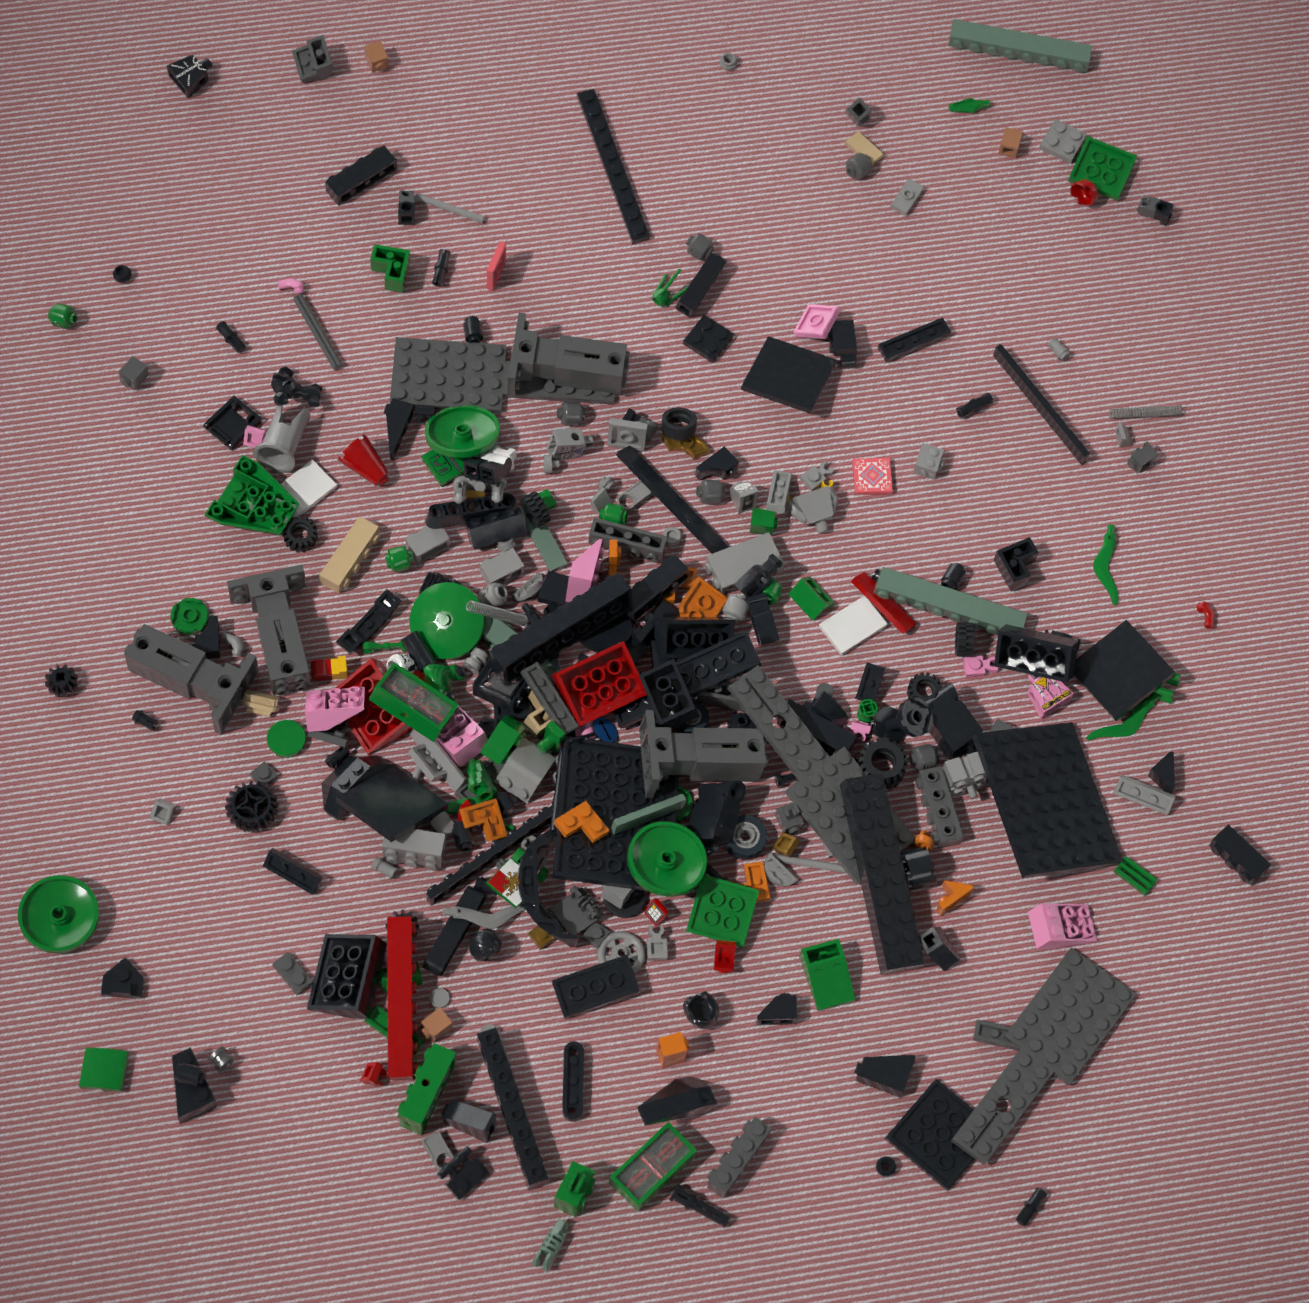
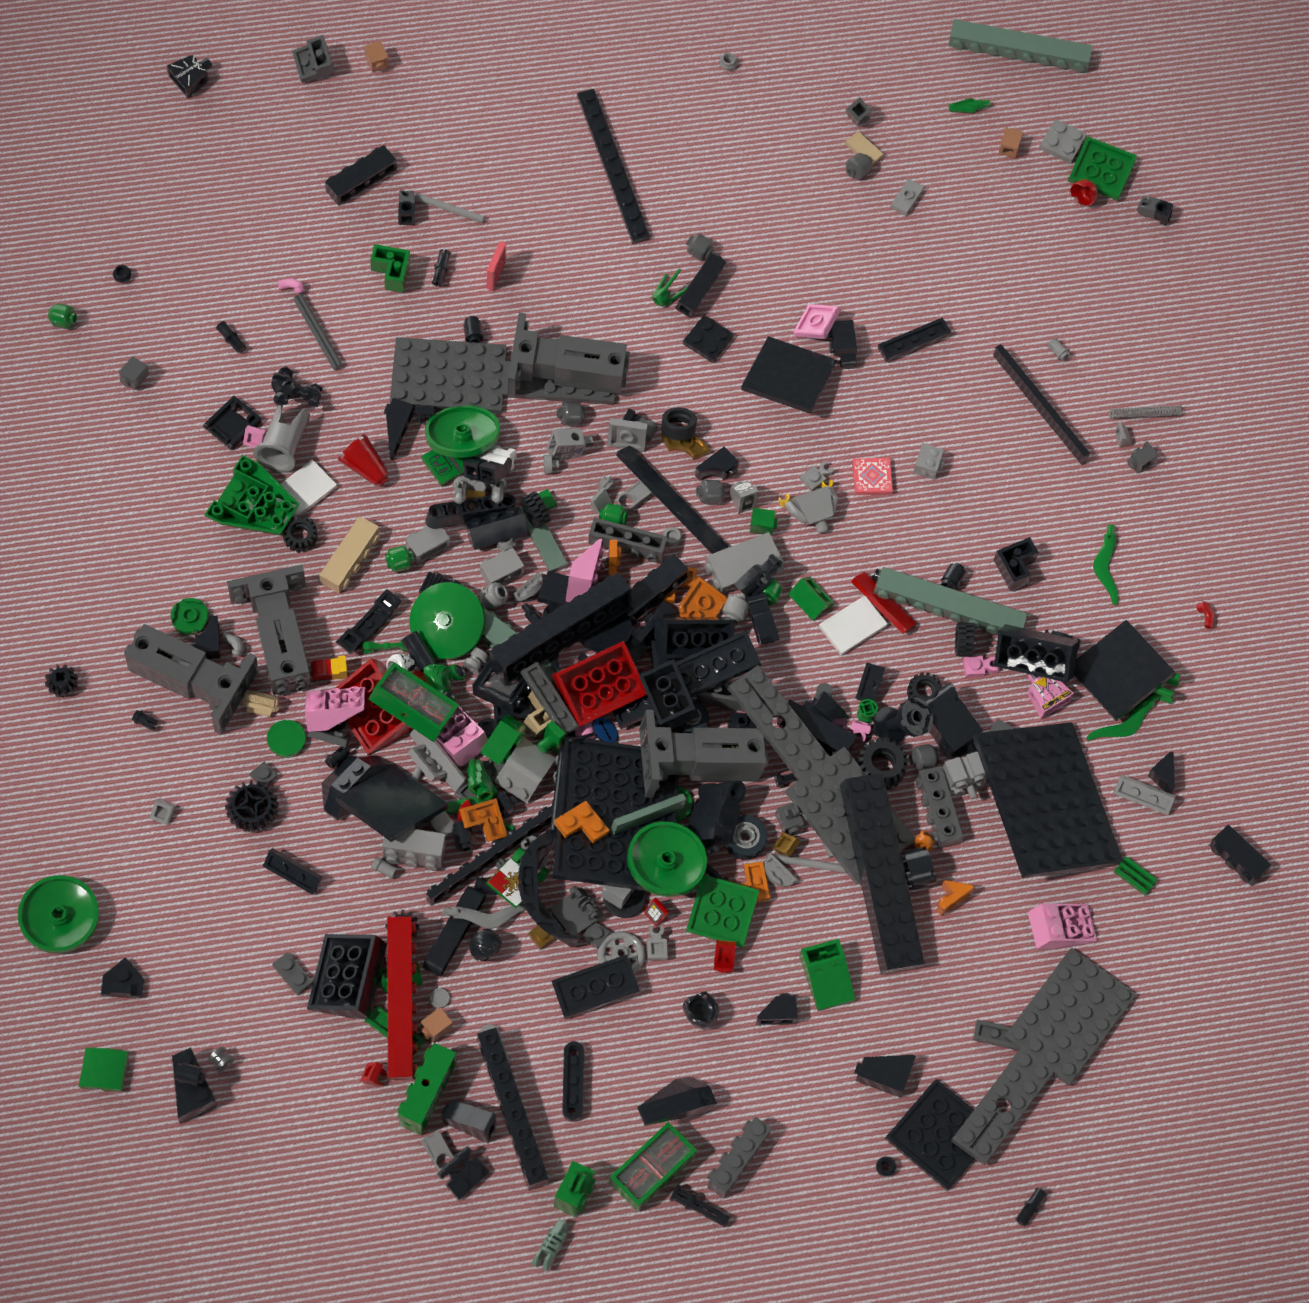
(494, 609): light grey piece -> none
(672, 1049): orange brick -> none
(779, 491): light grey tile -> none
(939, 948): black slope -> none
(974, 405): black pin -> none

